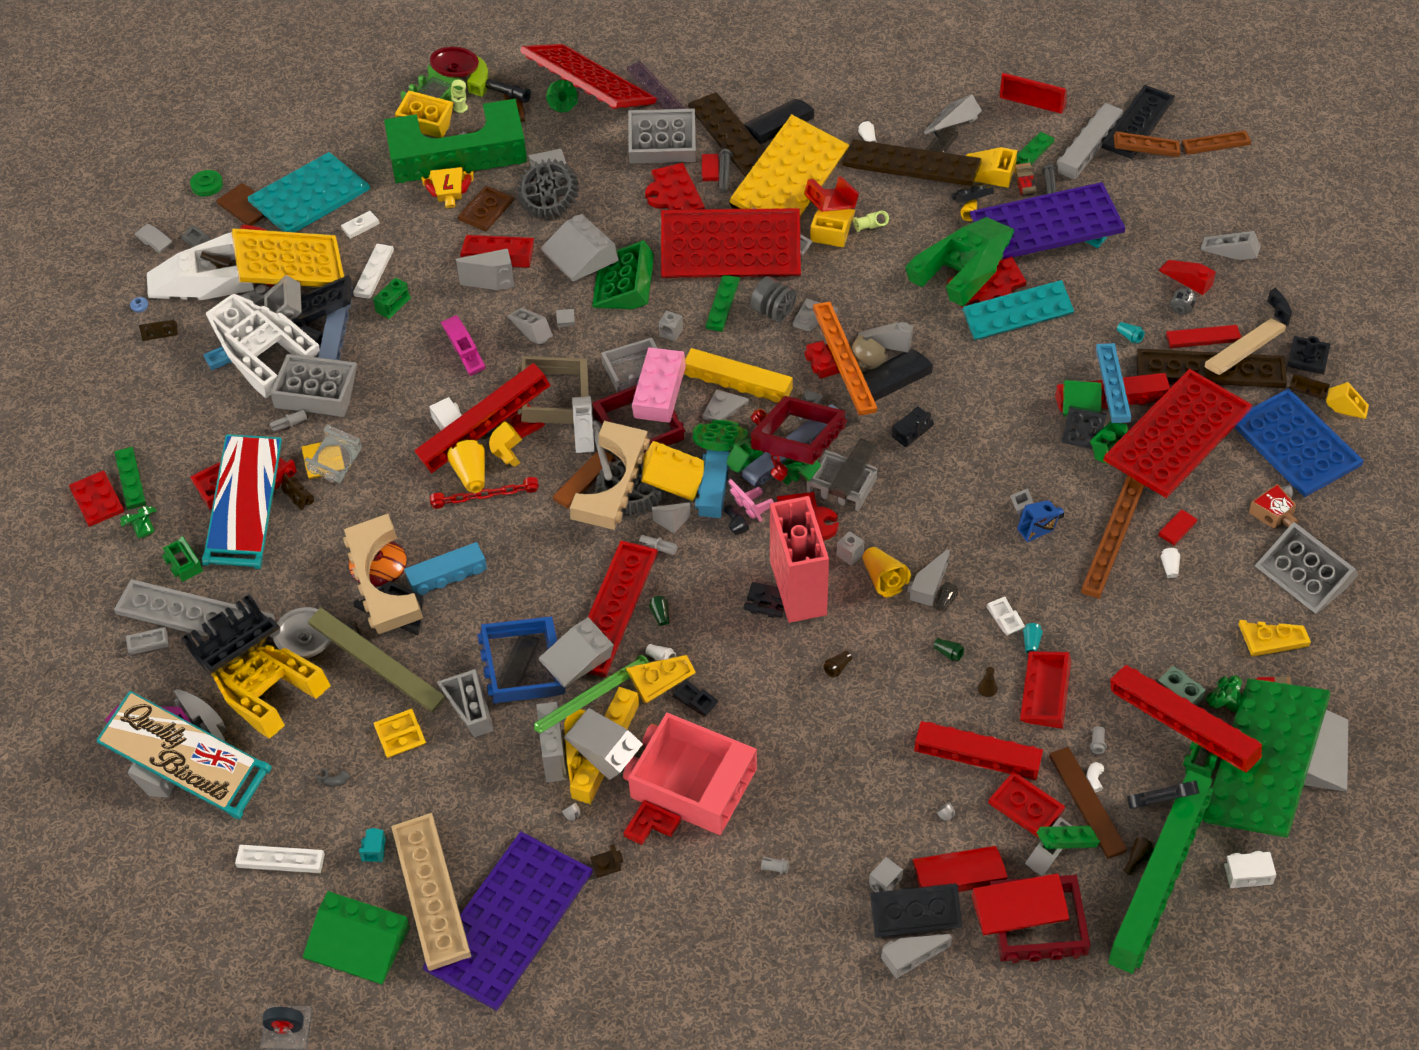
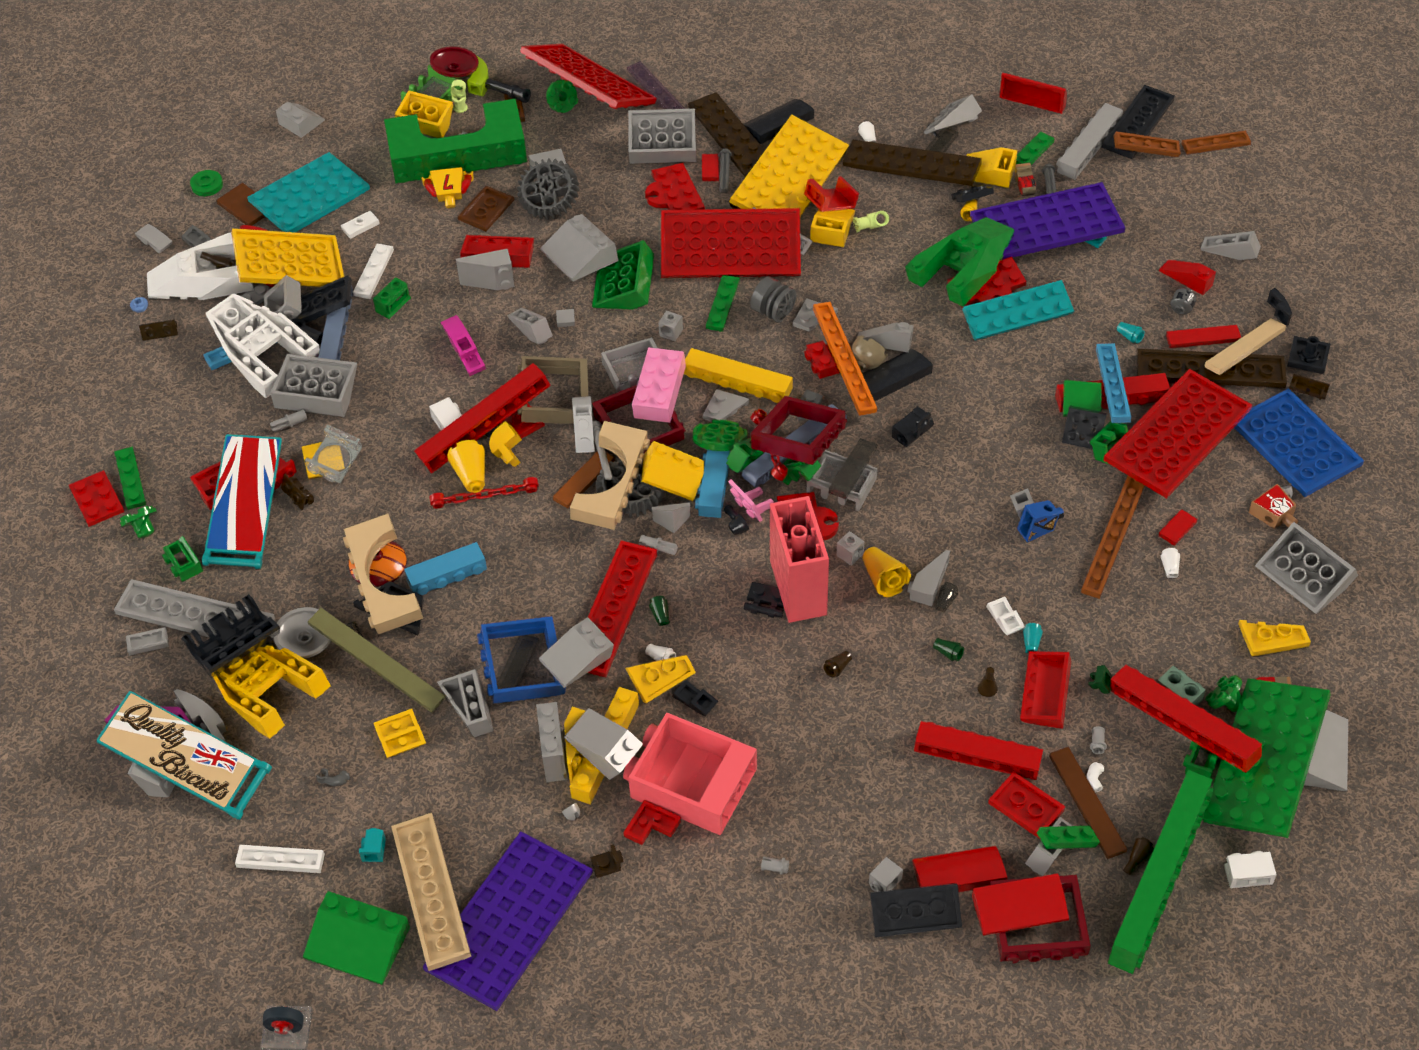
(298, 118): none -> light grey slope
(586, 697): bright green axle -> none
(911, 952): light grey slope -> none
(946, 812): light grey hinge -> none
(1102, 679): none -> dark green tile
(1163, 794): black piece -> none
(1347, 401): yellow slope -> none

